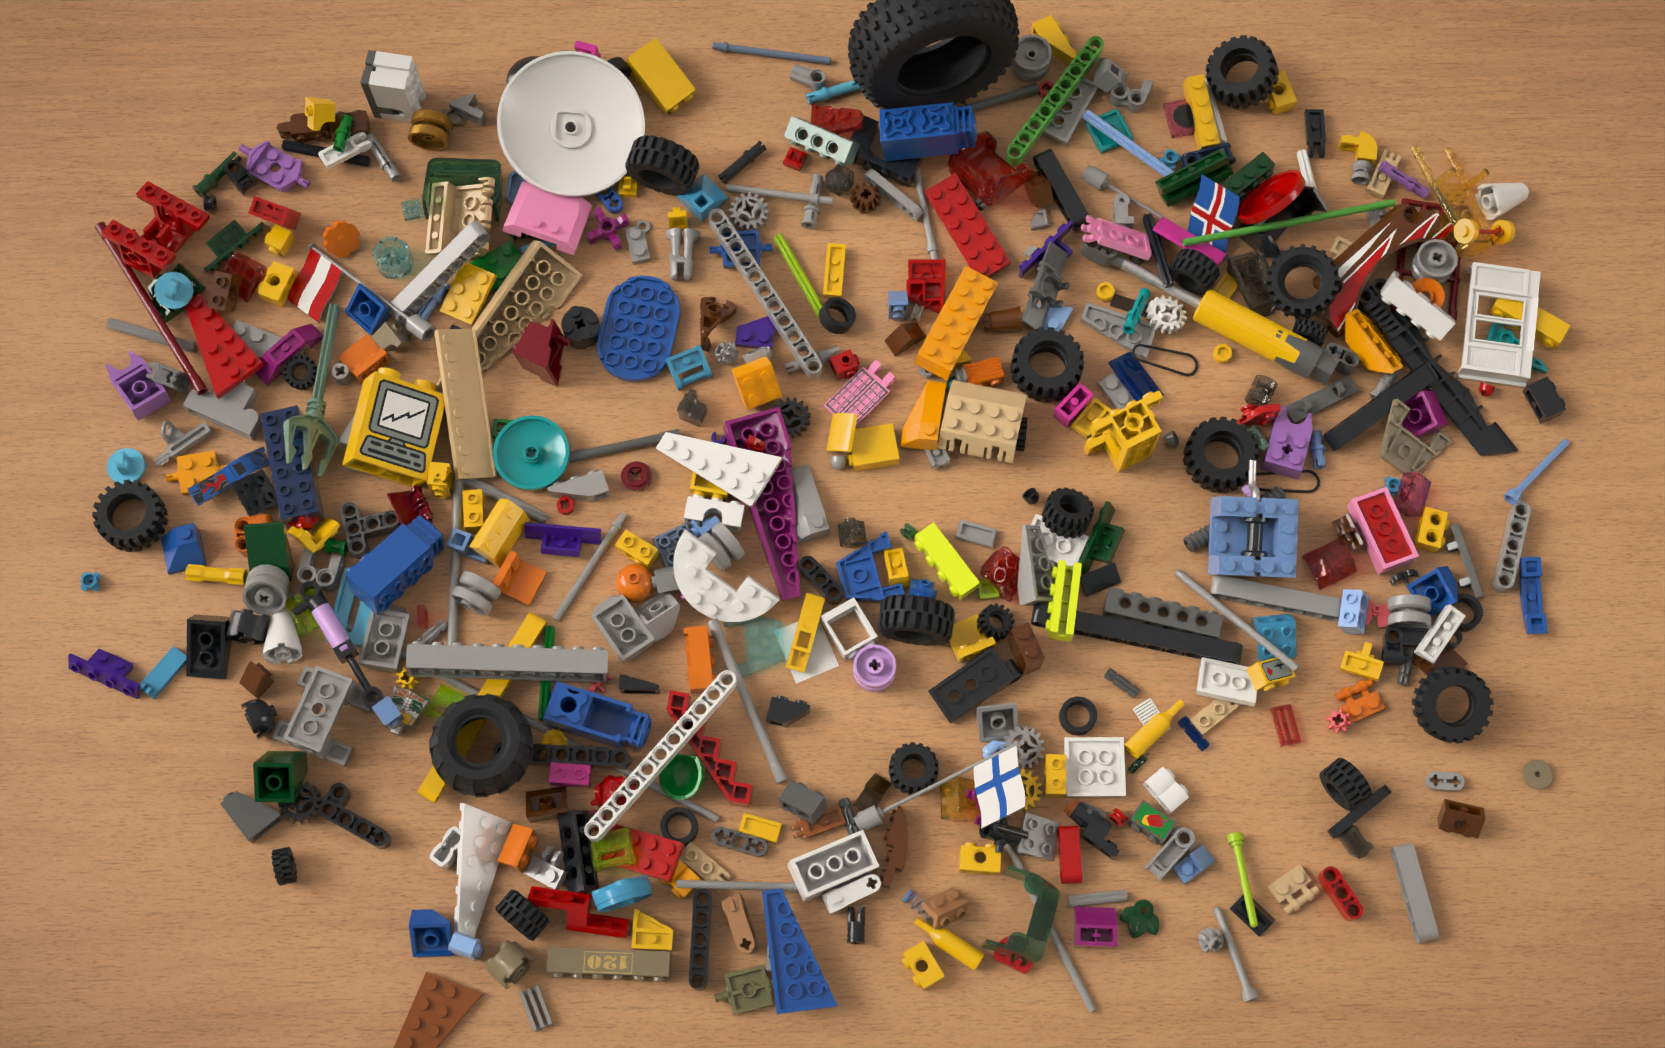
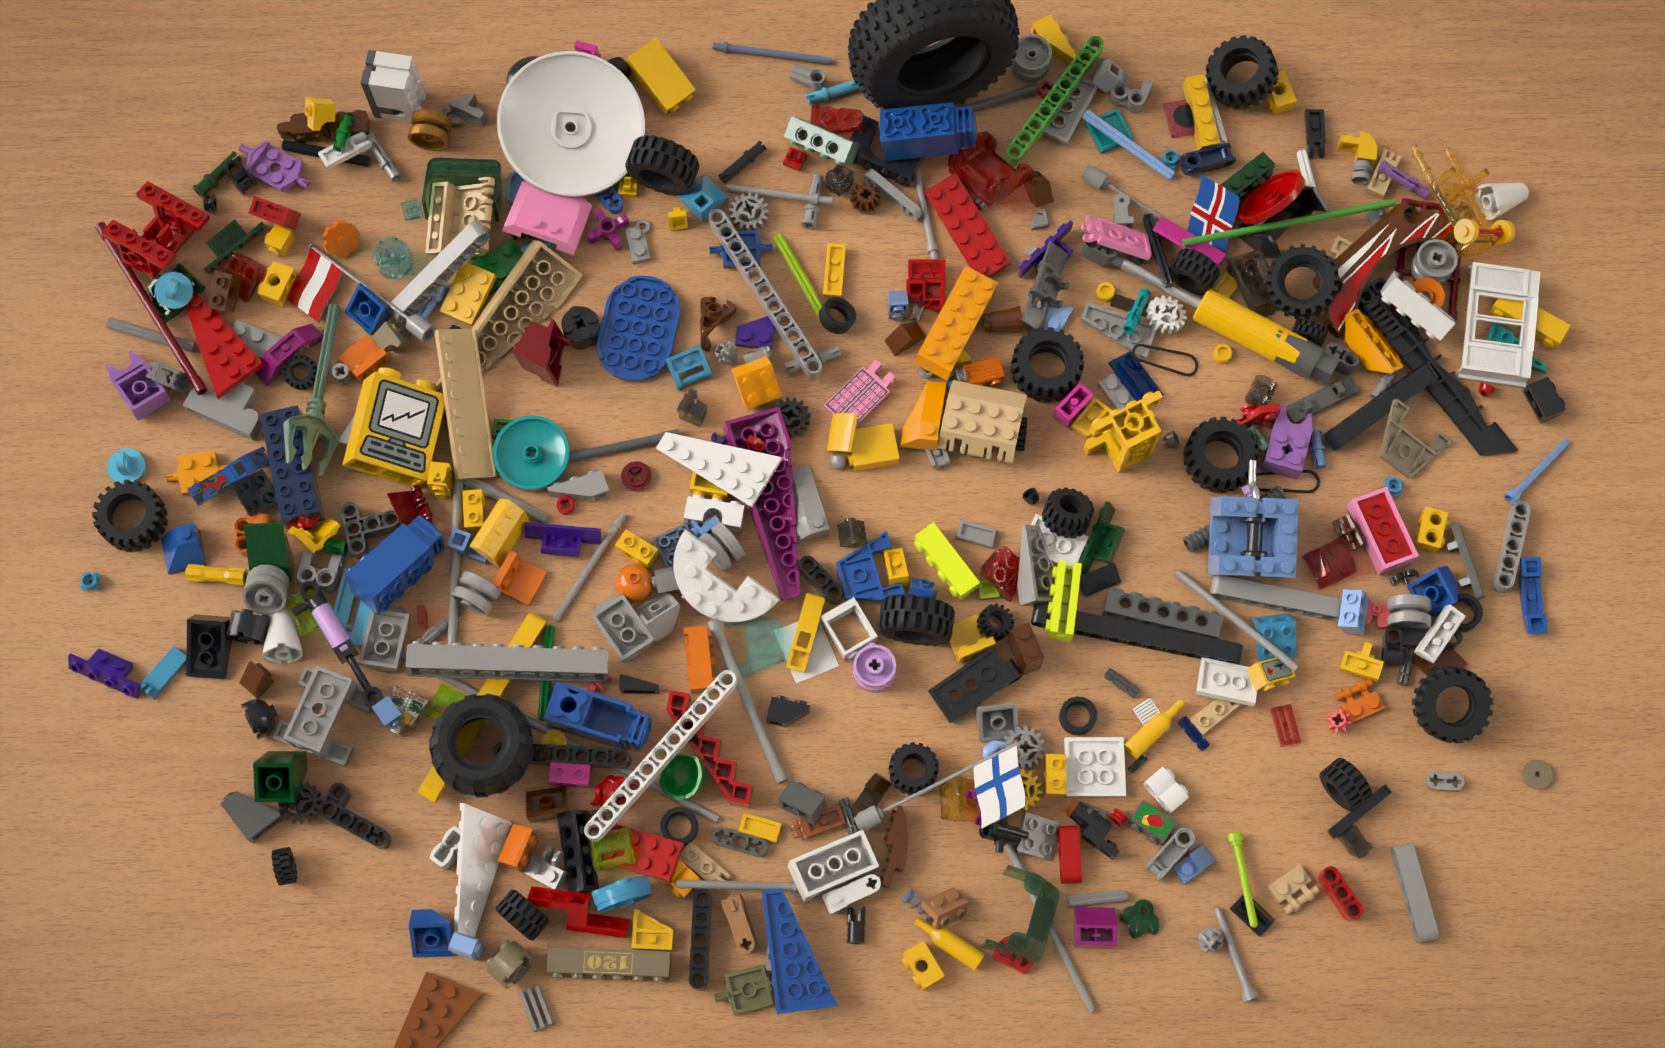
(179, 441): light grey piece -> none
(402, 680): yellow gear -> none
(676, 261): light grey piece -> none
(844, 364): red brick -> none
(908, 532): clear green bush -> none
(968, 864): yellow brick -> none
(1062, 189): black beam -> none
(1187, 180): dark green brick -> none
(1412, 494): clear pink brick -> none
(1424, 414): magenta slope -> none
(1471, 816): reddish brown brick -> none

